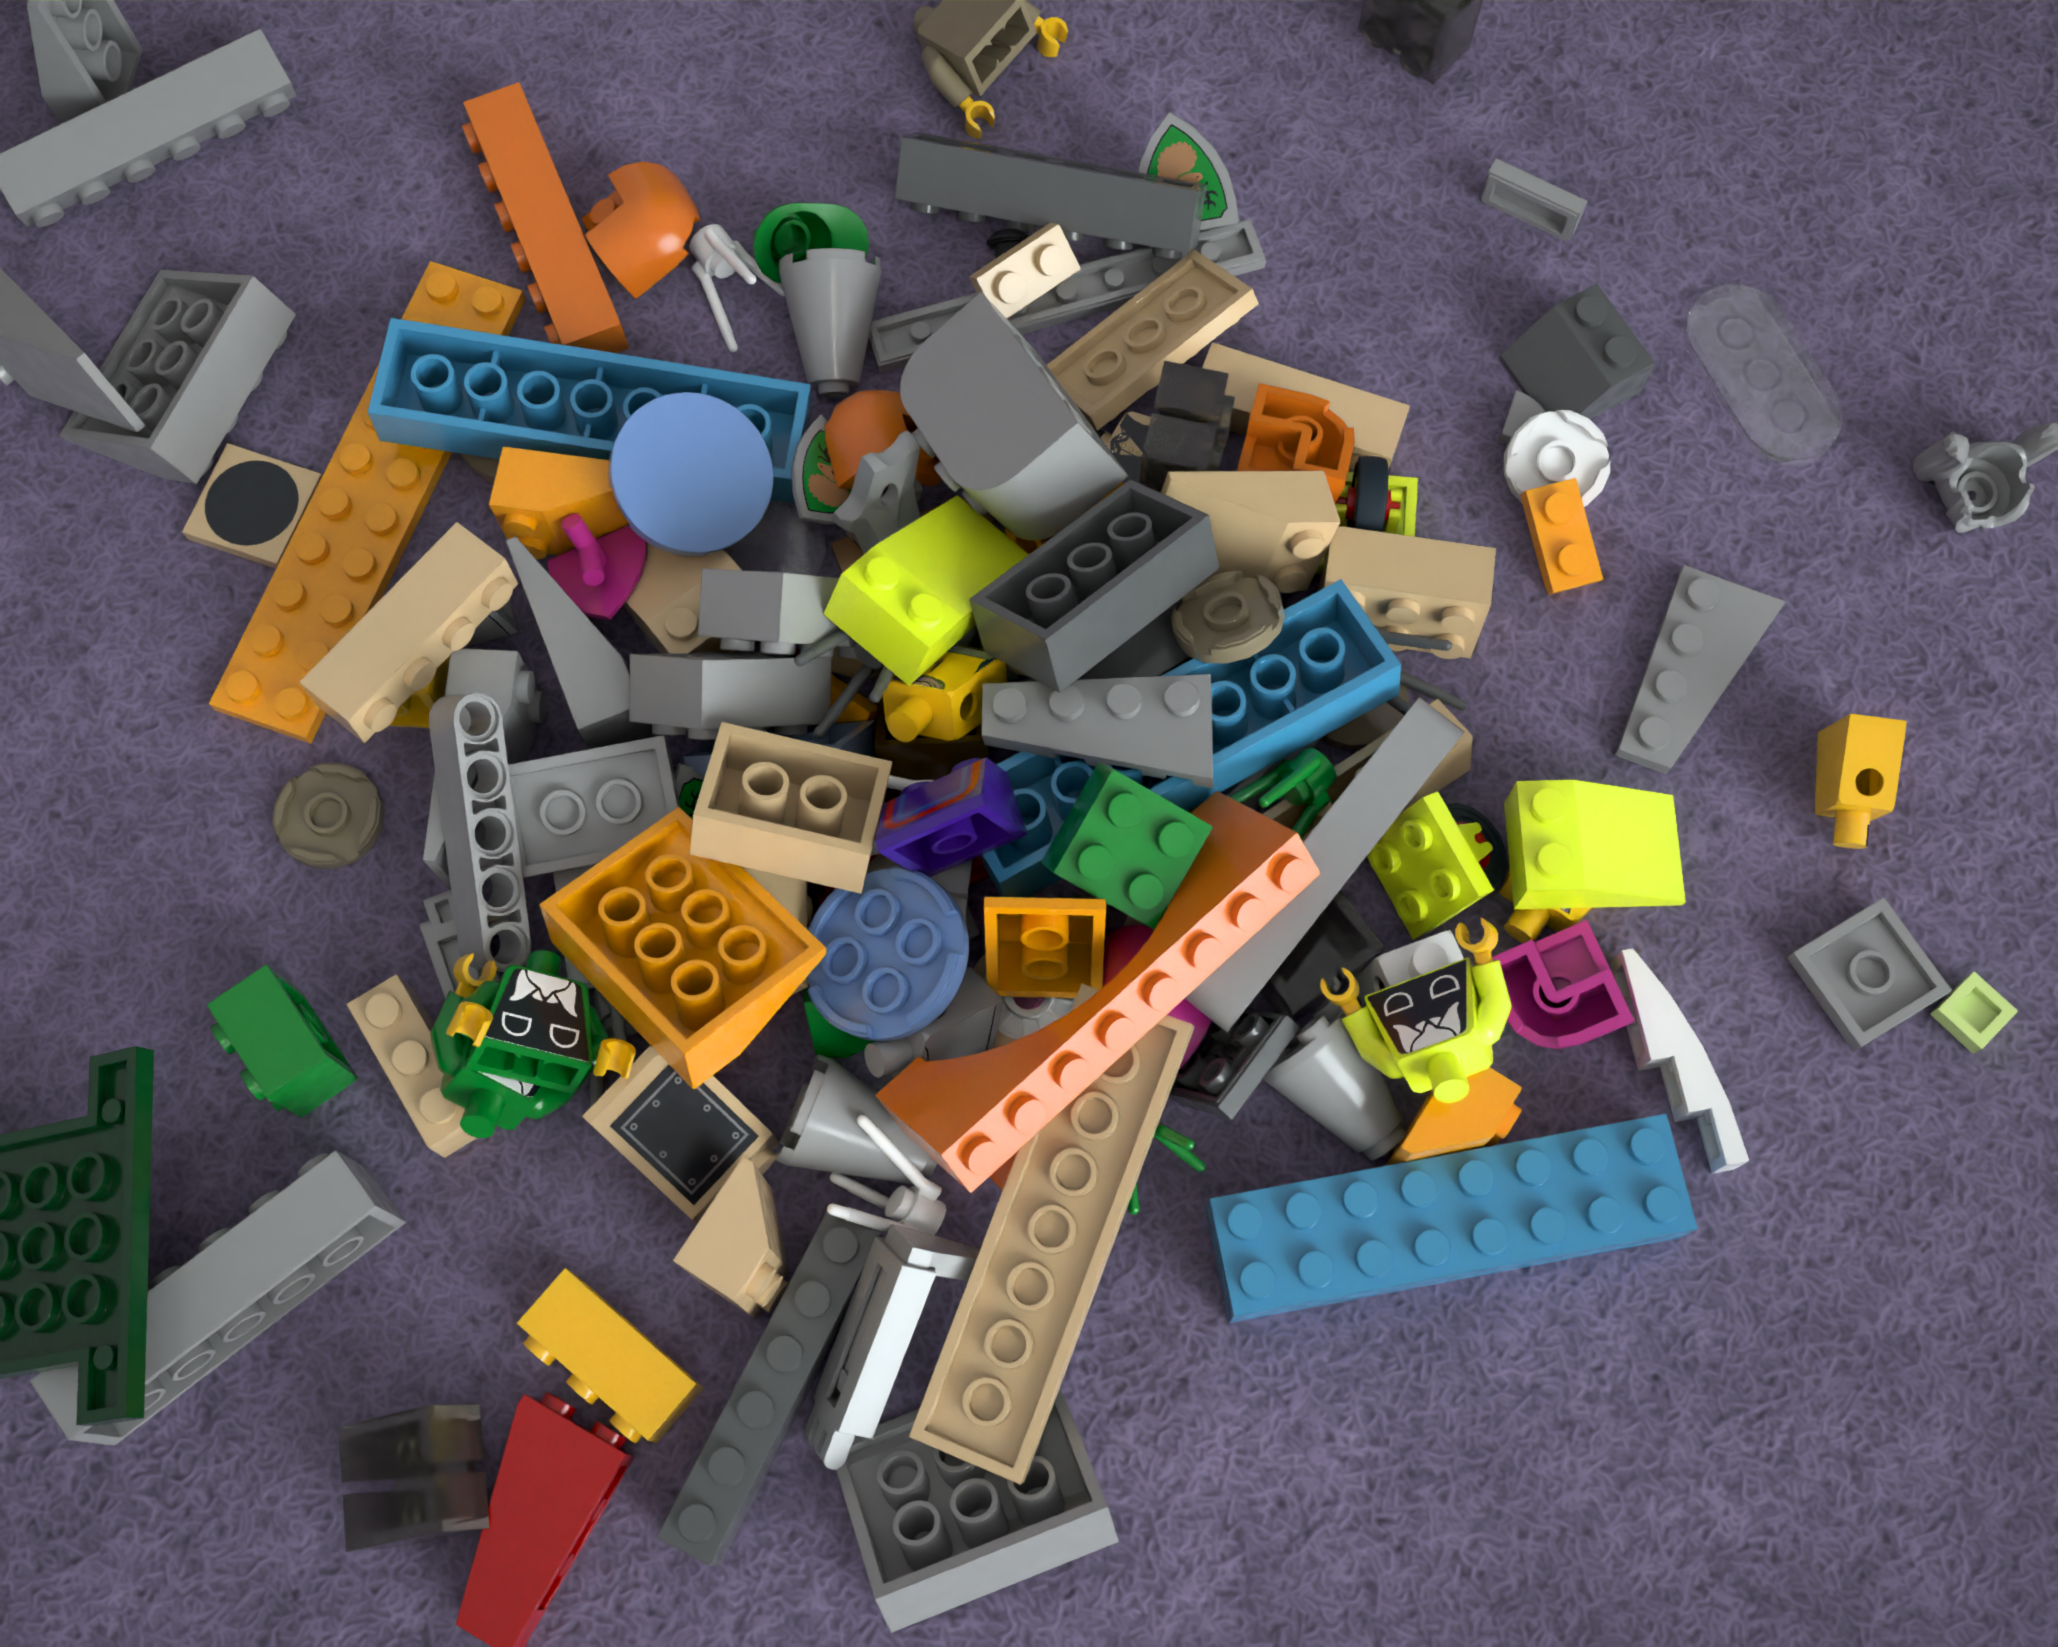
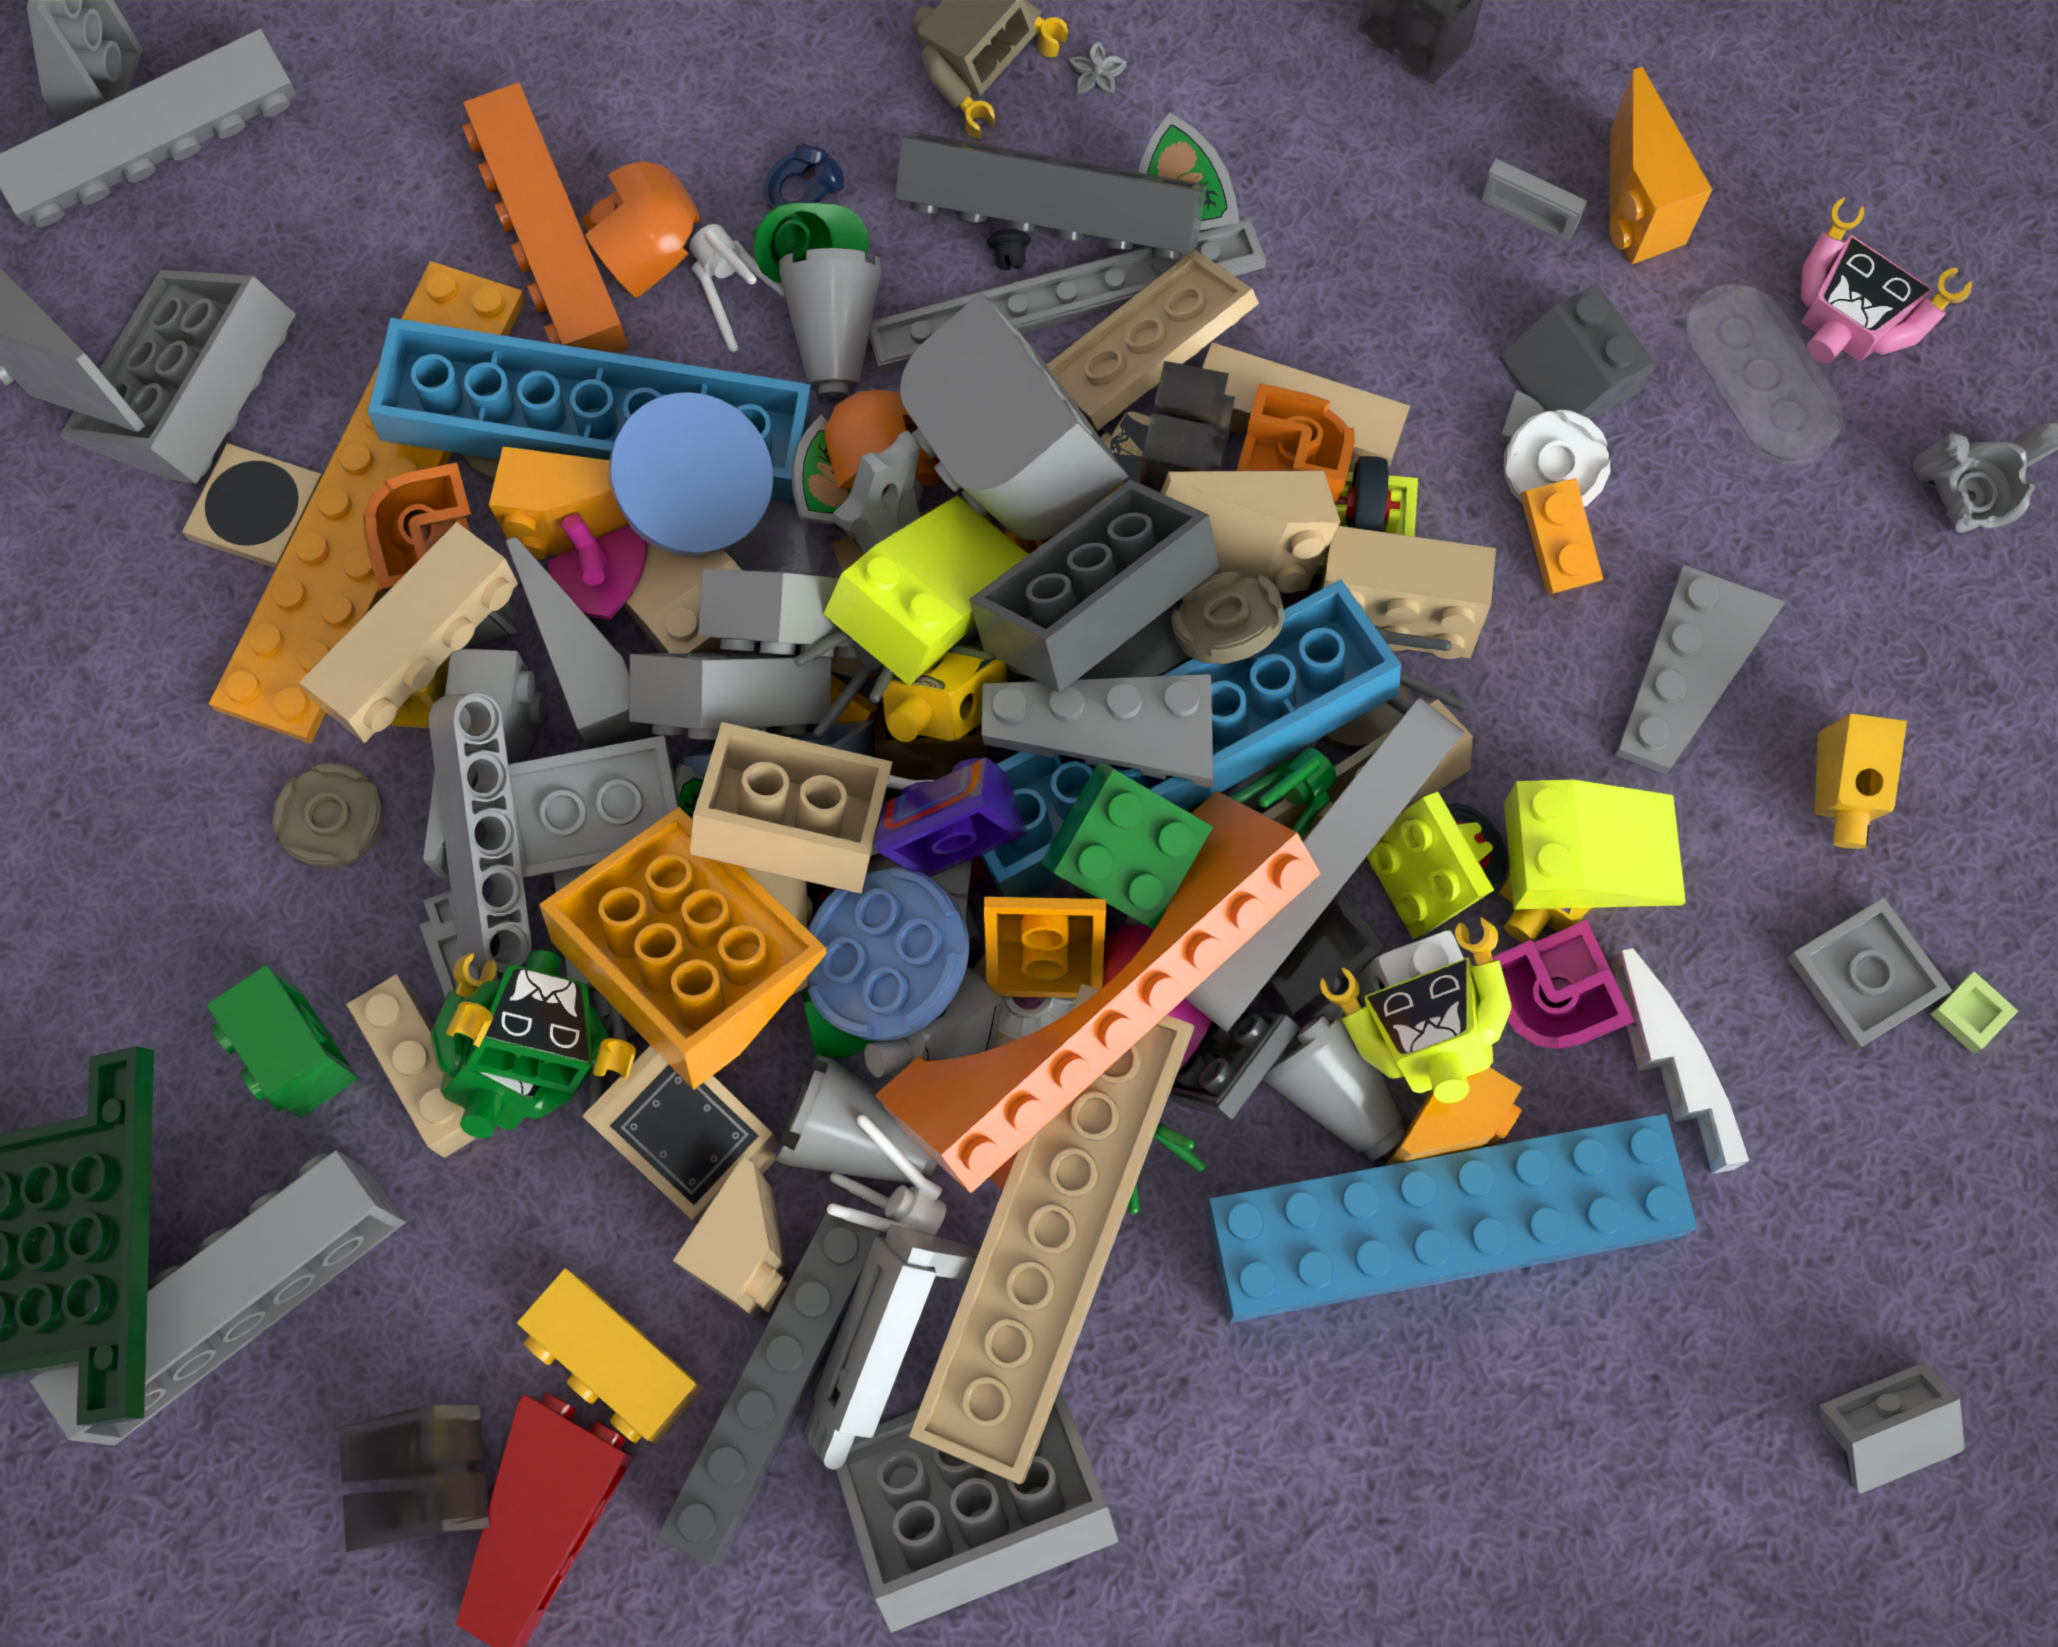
(410, 517): none -> orange brick
(827, 175): none -> dark blue piece
(1027, 270): plate -> none
(1097, 70): none -> light grey plant
(1653, 176): none -> light orange slope
(1864, 299): none -> torso
(1895, 1426): none -> light grey panel

